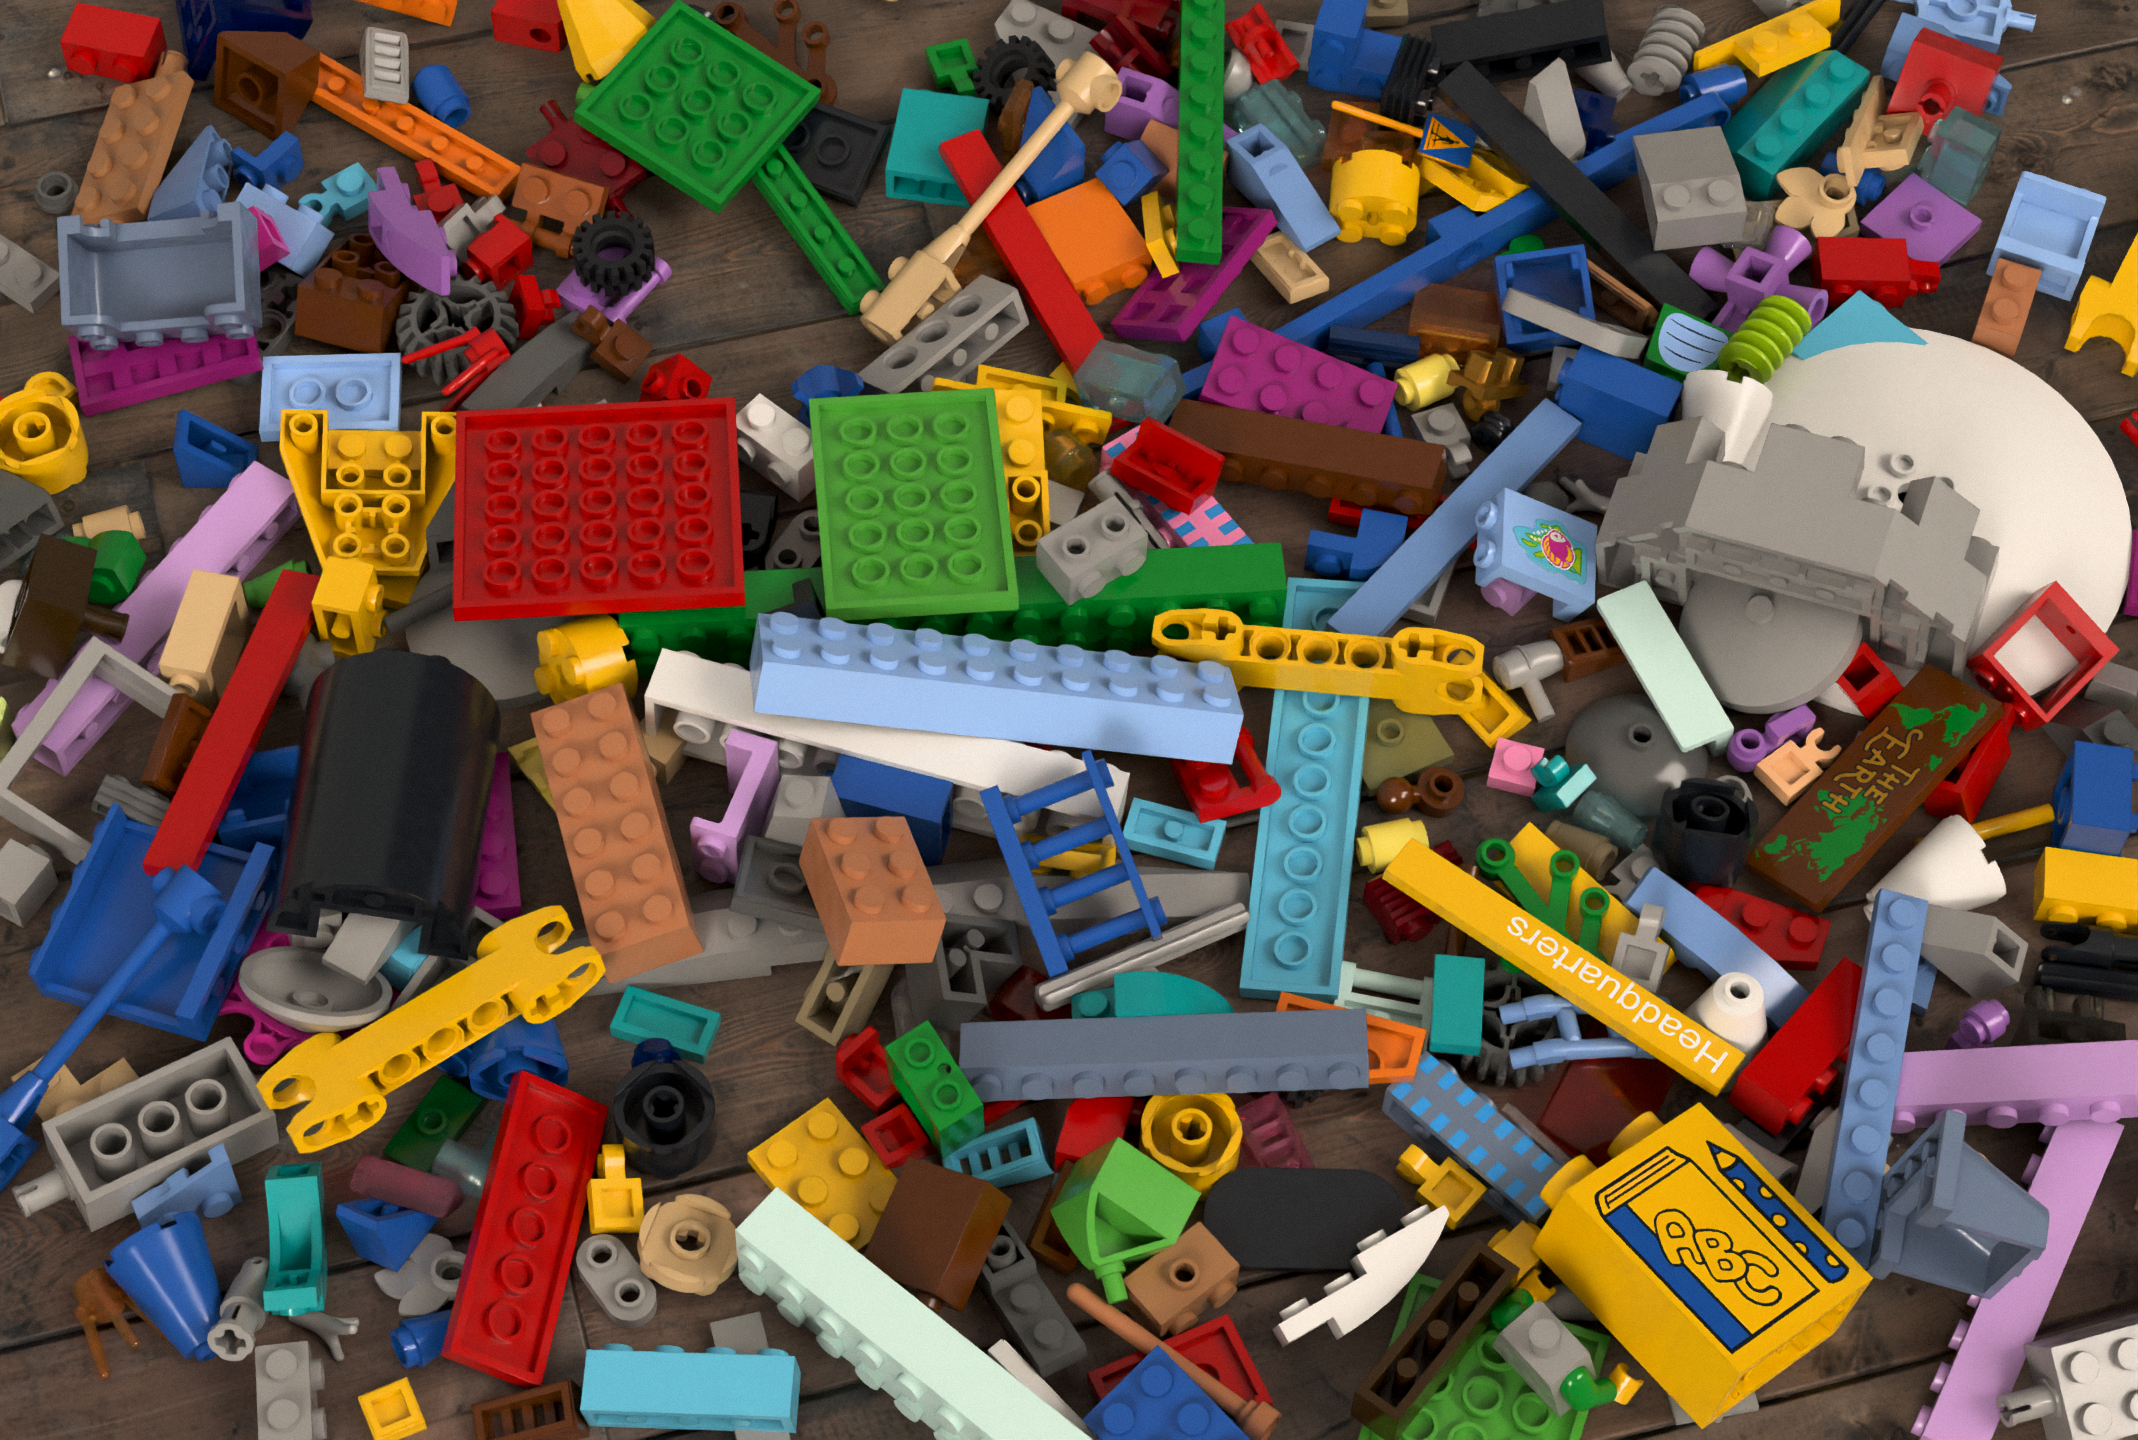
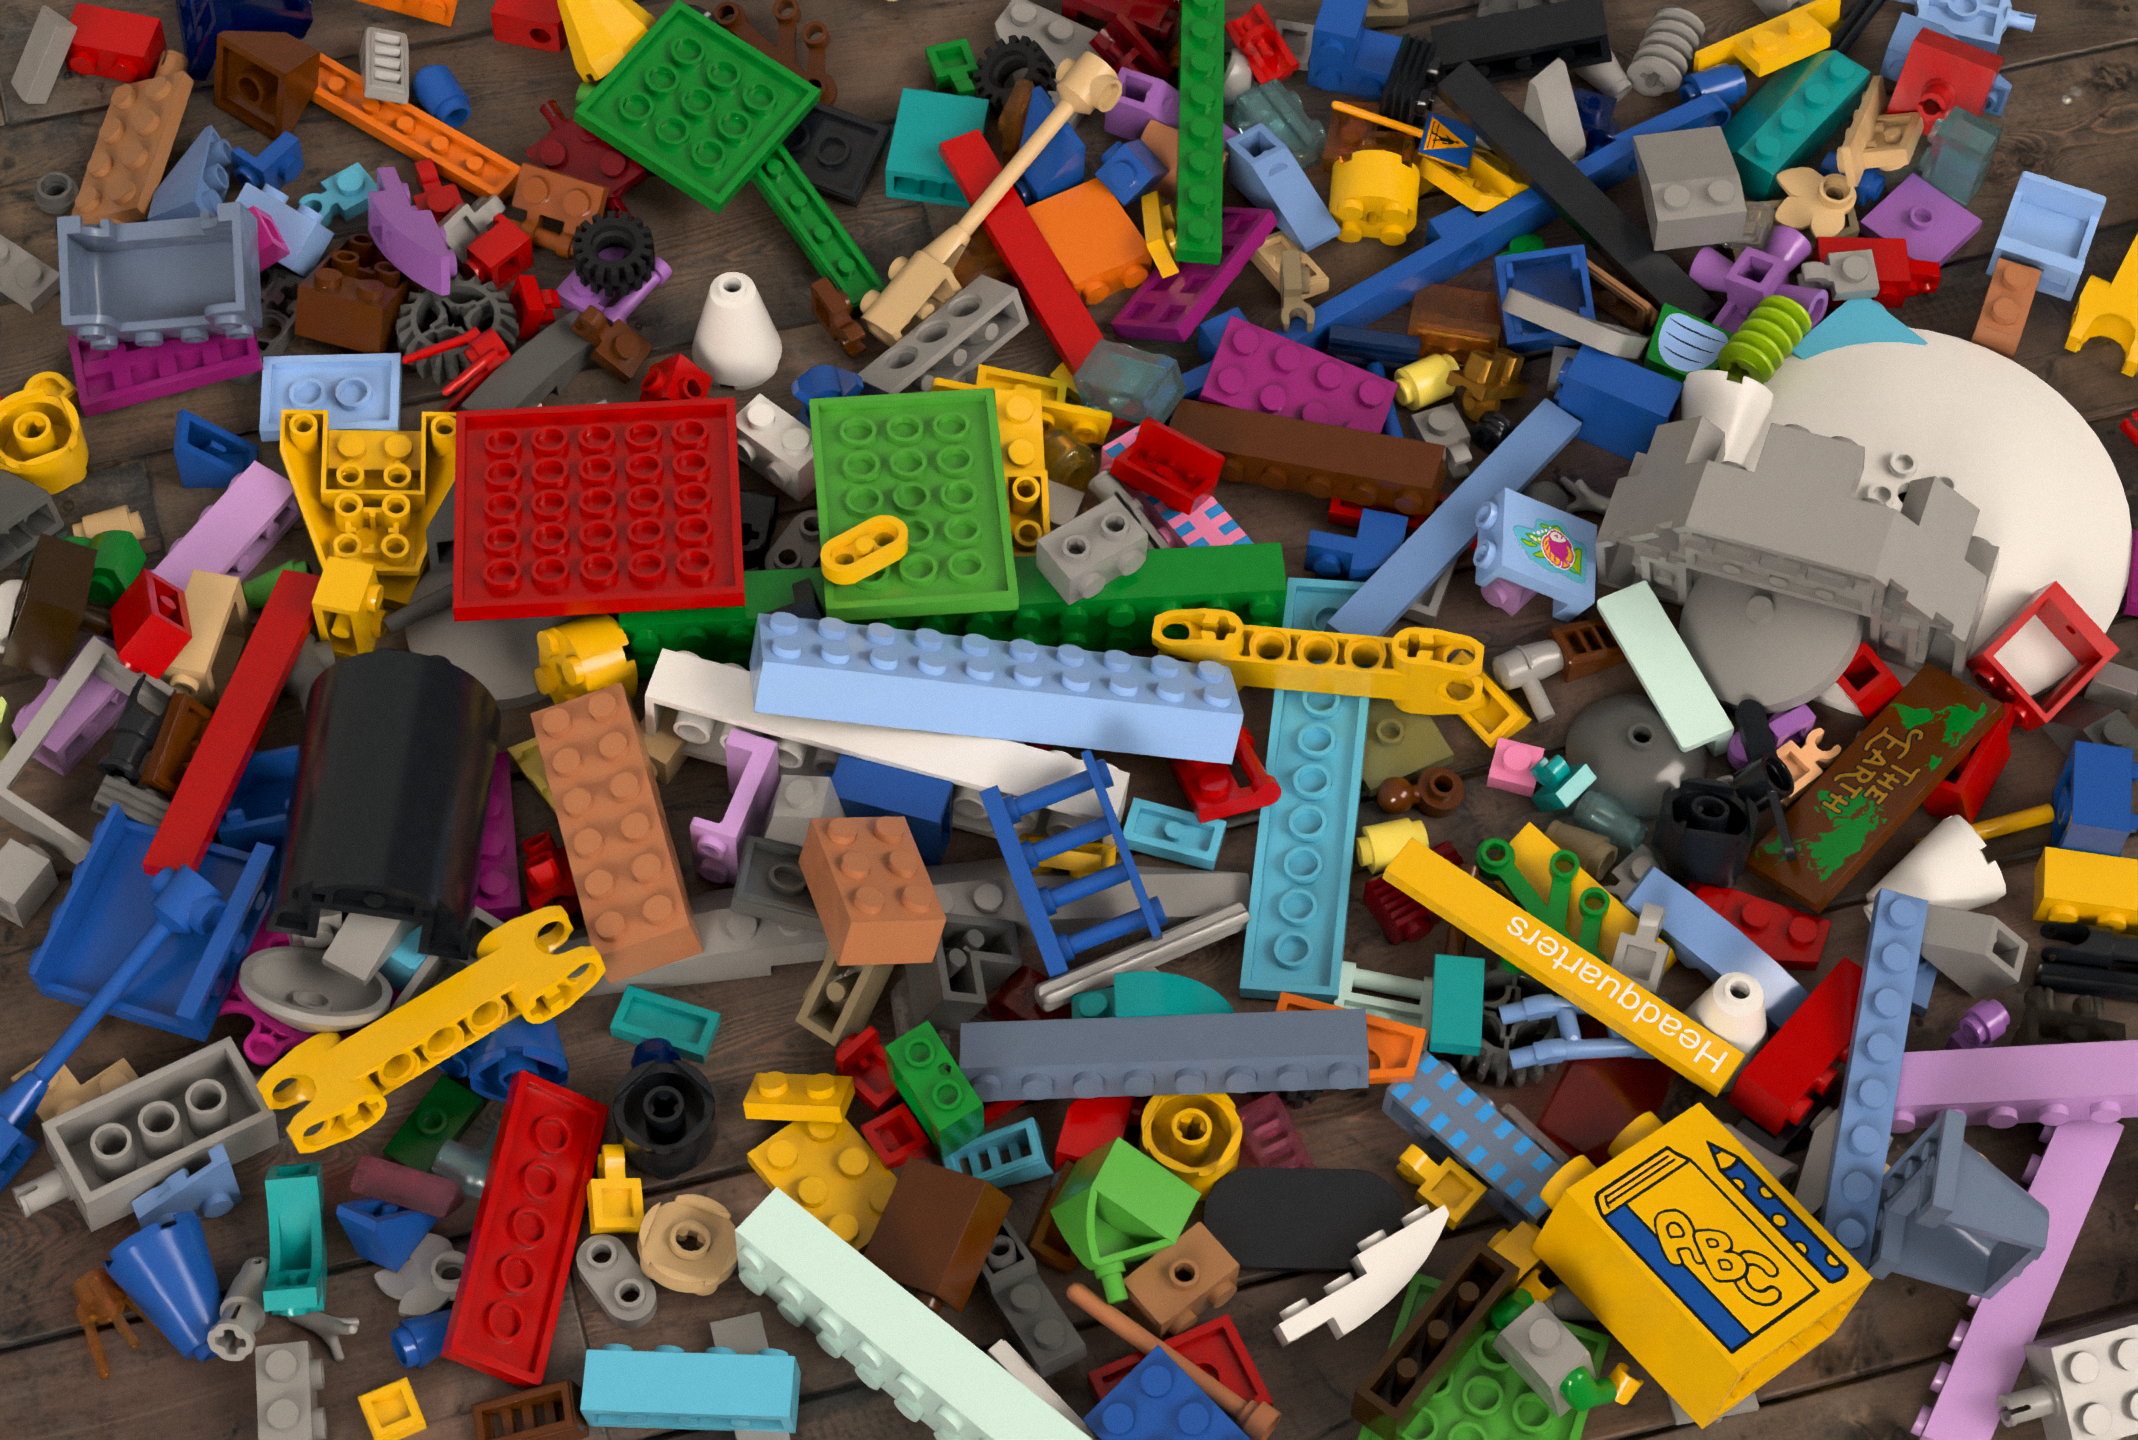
(43, 56): none -> light grey slope
(134, 736): none -> black piece
(150, 624): none -> red brick
(548, 874): none -> red hips
(736, 335): none -> white cone
(799, 1097): none -> yellow plate
(833, 311): none -> reddish brown plate
(859, 550): none -> yellow plate
(1294, 283): none -> dark tan plate
(1765, 776): none -> black piece
(1845, 273): none -> light grey plate

